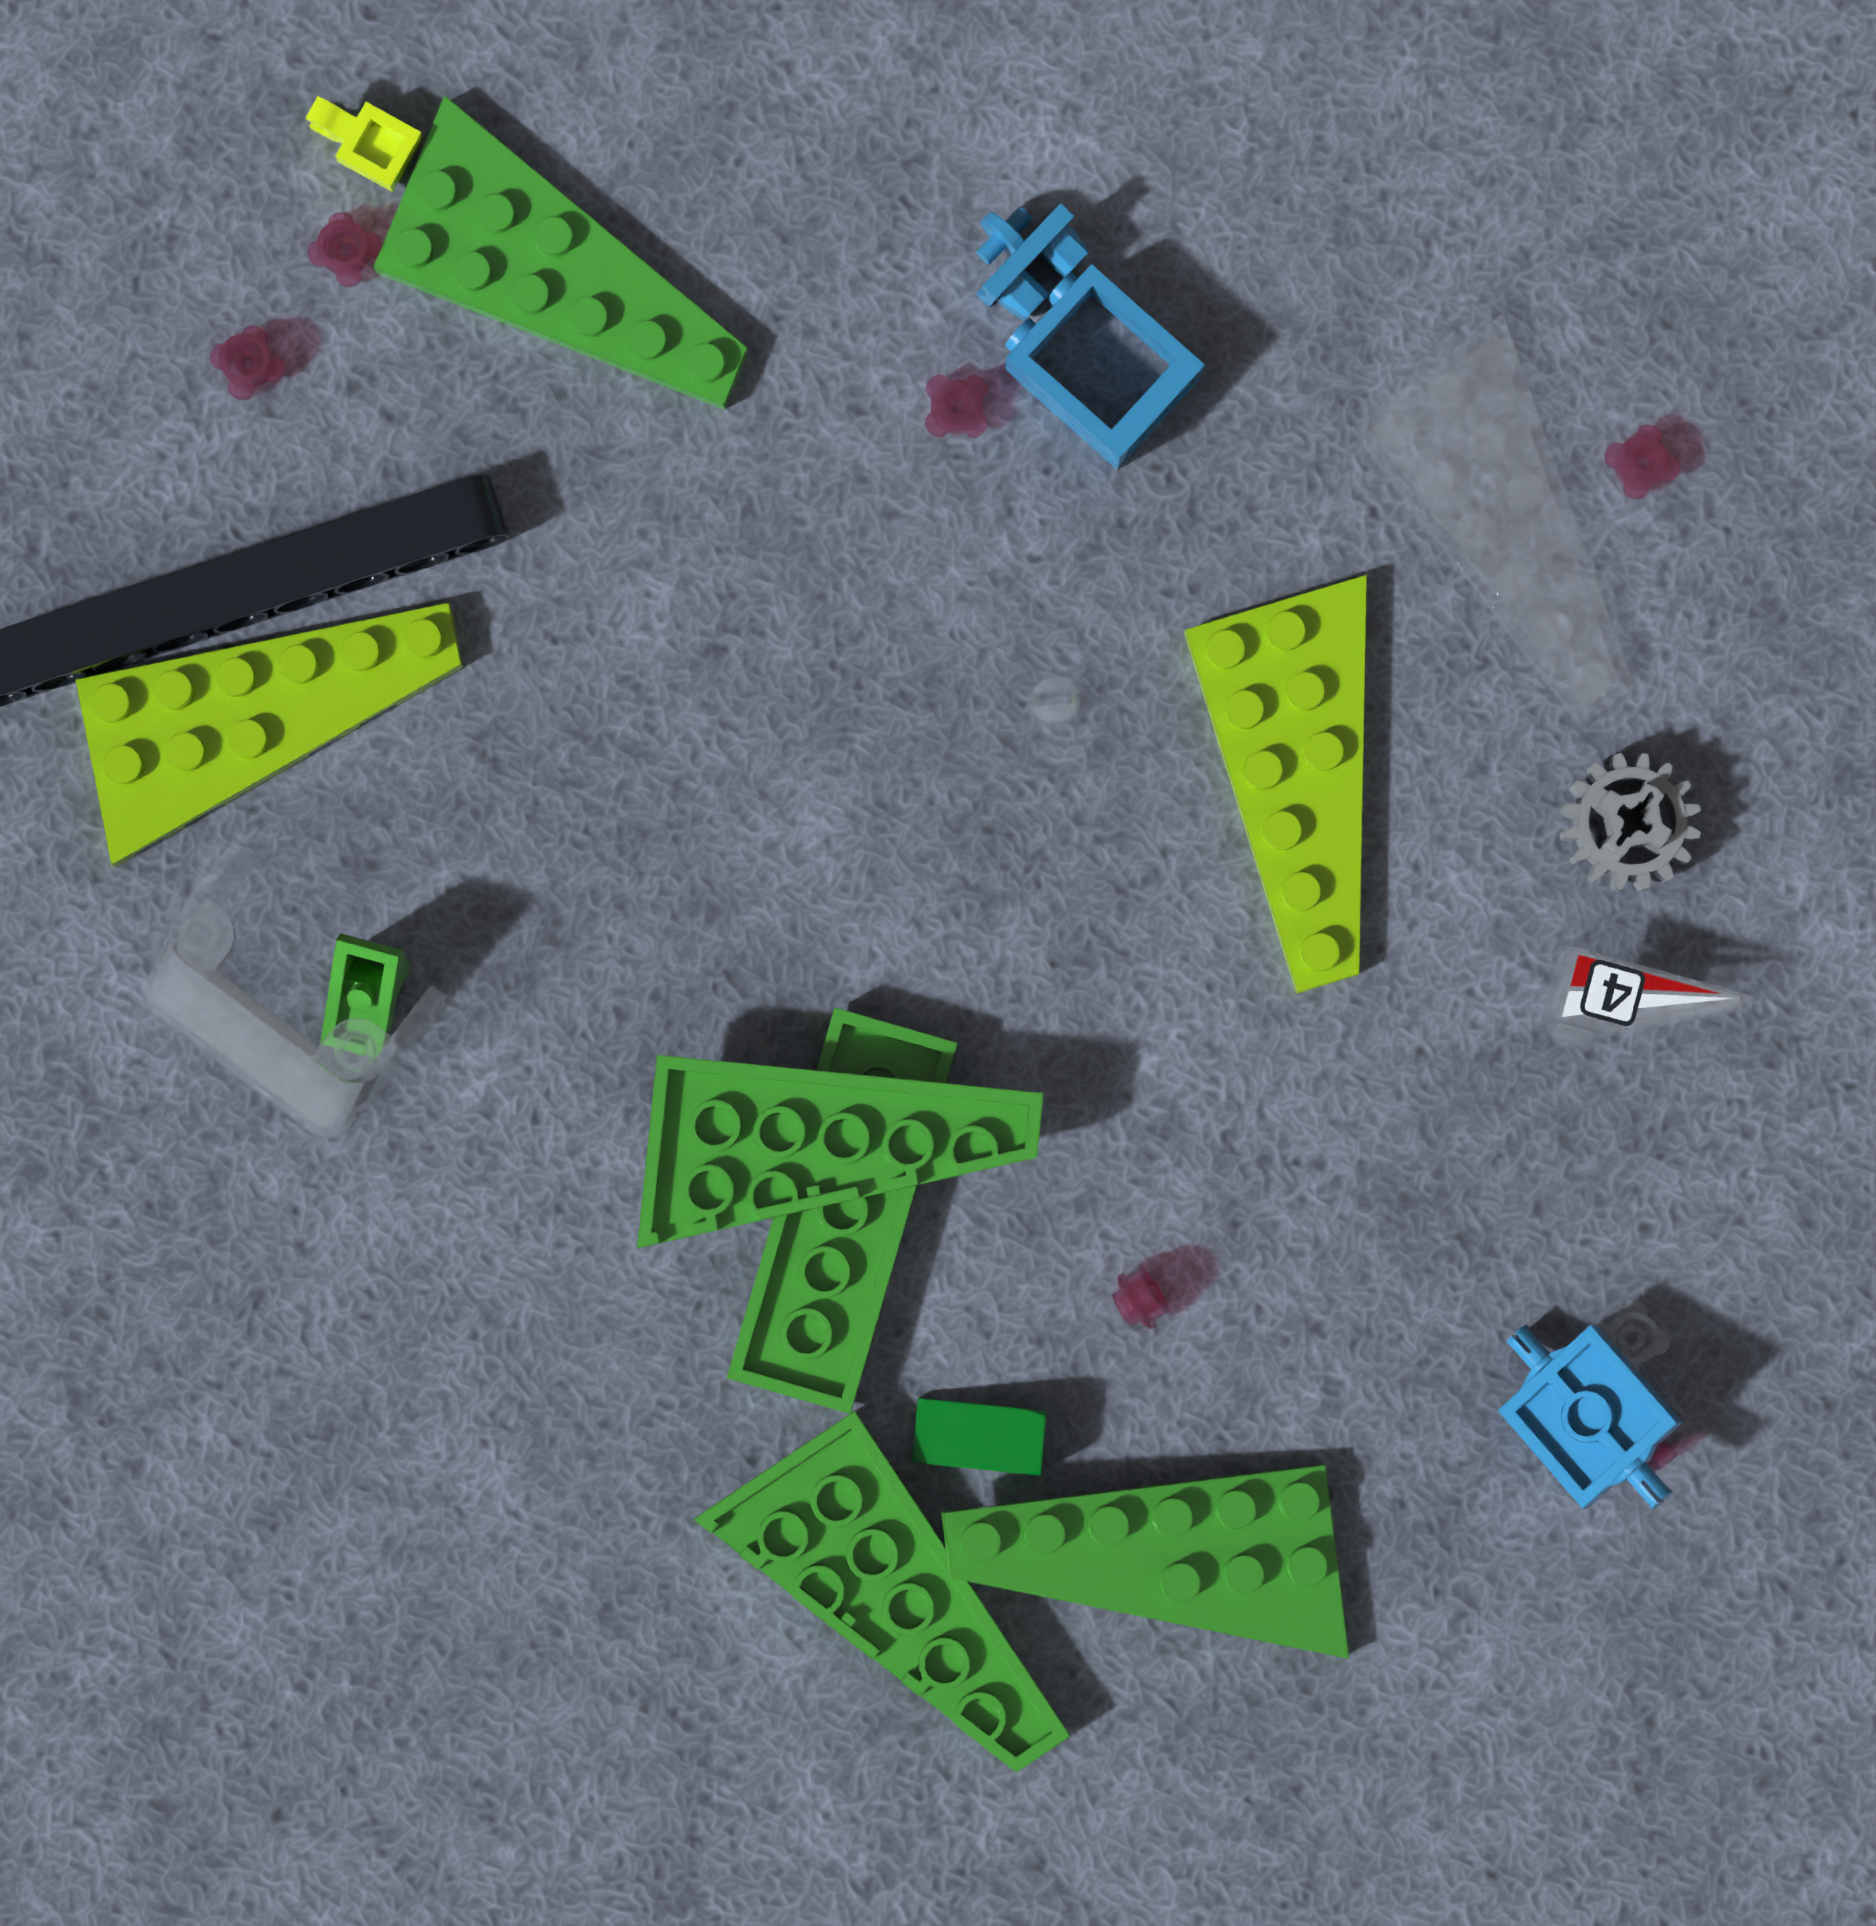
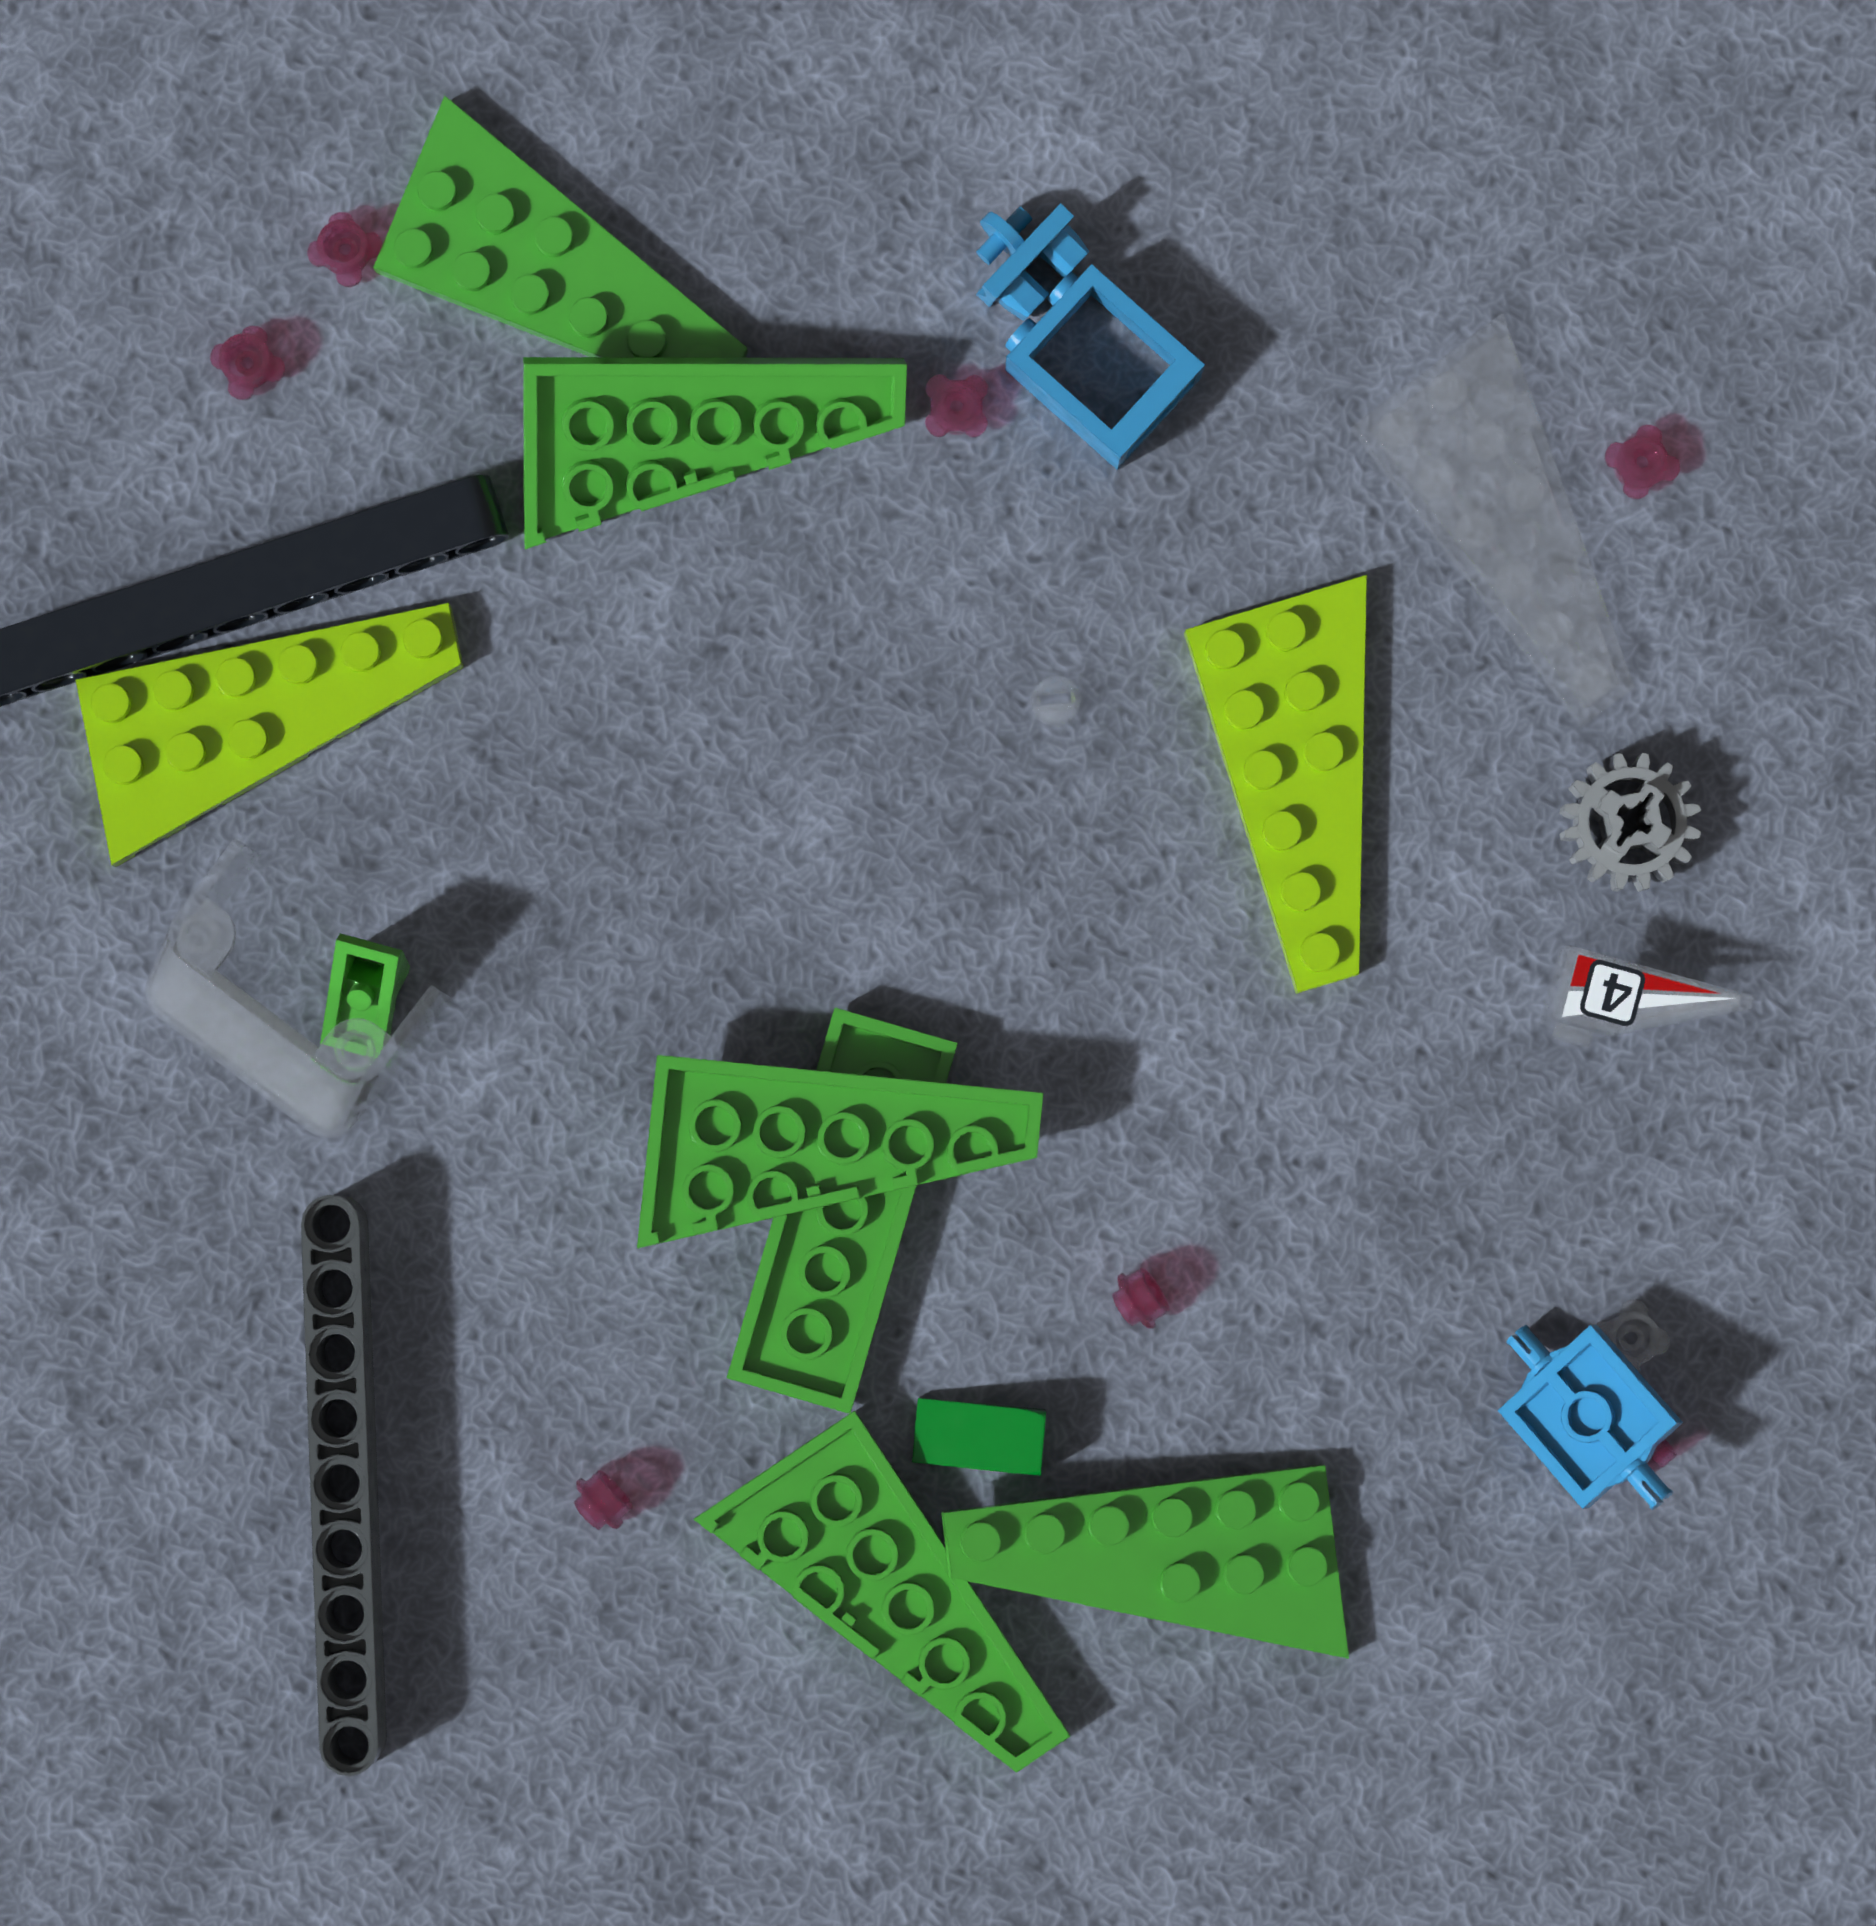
(330, 1512): none -> dark grey beam
(371, 143): neon yellow plate -> none
(602, 1501): none -> clear pink plate
(663, 428): none -> bright green wing

